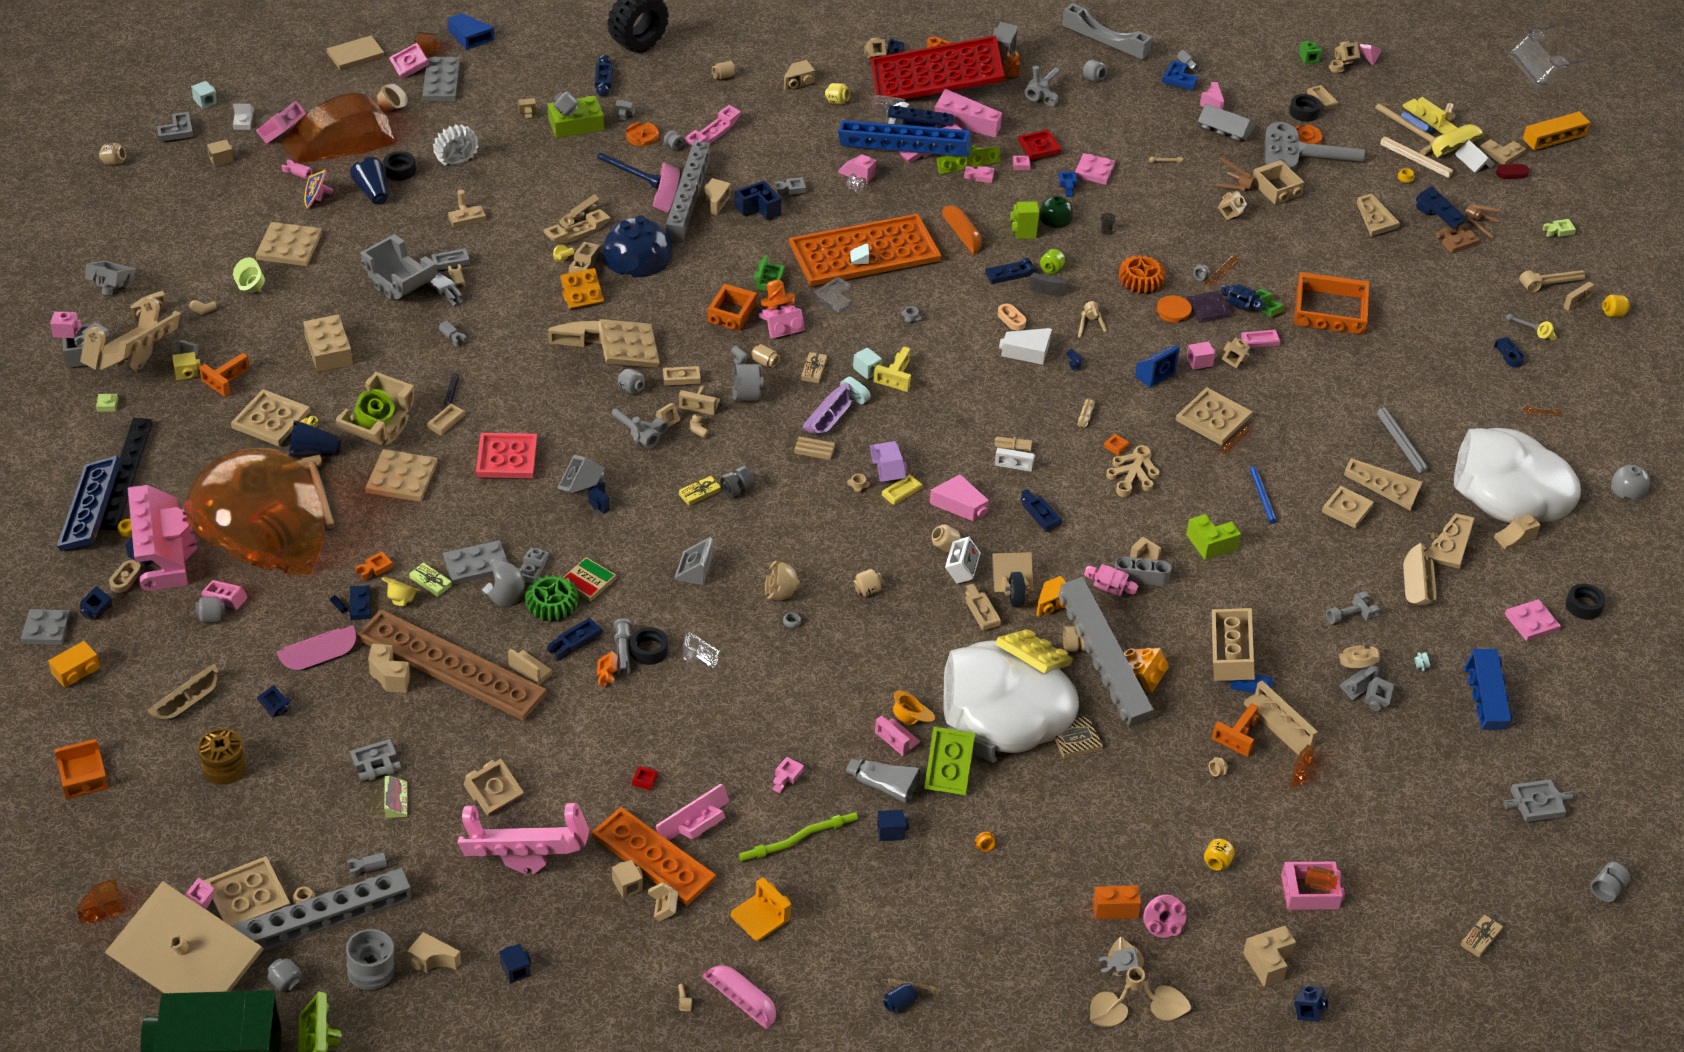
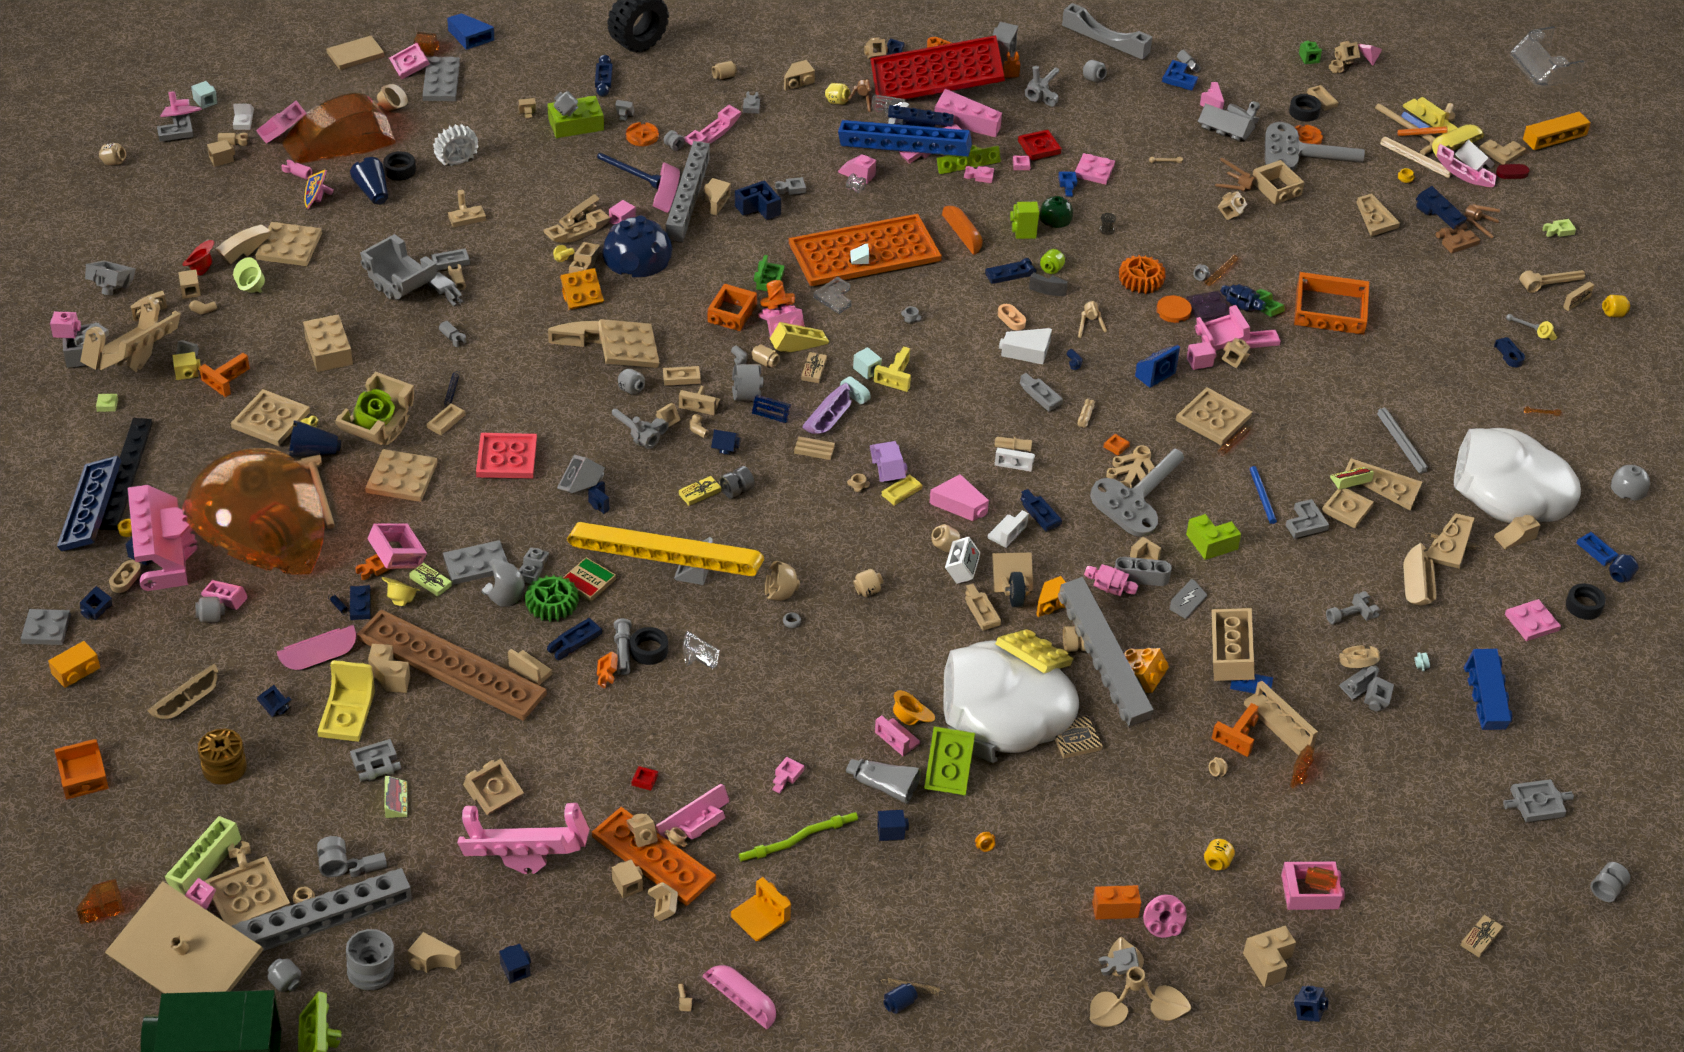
(178, 107): none -> bright pink shield
(189, 284): none -> tan brick
(200, 258): none -> red piece
(204, 855): none -> yellowish green brick
(234, 138): none -> tan bar
(240, 853): none -> tan bar
(243, 243): none -> tan slope
(332, 856): none -> light grey wheel
(348, 701): none -> light yellow bracket
(409, 556): none -> bright pink window
(621, 212): none -> bright pink brick
(643, 829): none -> tan bracket
(666, 549): none -> yellow beam
(676, 836): none -> tan plate
(725, 441): none -> dark blue brick
(751, 103): none -> light grey plate
(786, 406): none -> clear blue tile
(795, 338): none -> light yellow slope
(863, 89): none -> medium nougat plant
(1009, 529): none -> white panel
(1041, 392): none -> light grey hinge
(1127, 505): none -> light grey piece
(1187, 599): none -> light grey slope
(1224, 329): none -> bright pink panel
(1250, 113): none -> light grey piece
(1309, 520): none -> light grey plate
(1352, 477): none -> yellowish green slope
(1421, 131): none -> orange bar
(1462, 171): none -> bright pink slope
(1595, 549): none -> blue tile
(1623, 568): none -> dark blue head

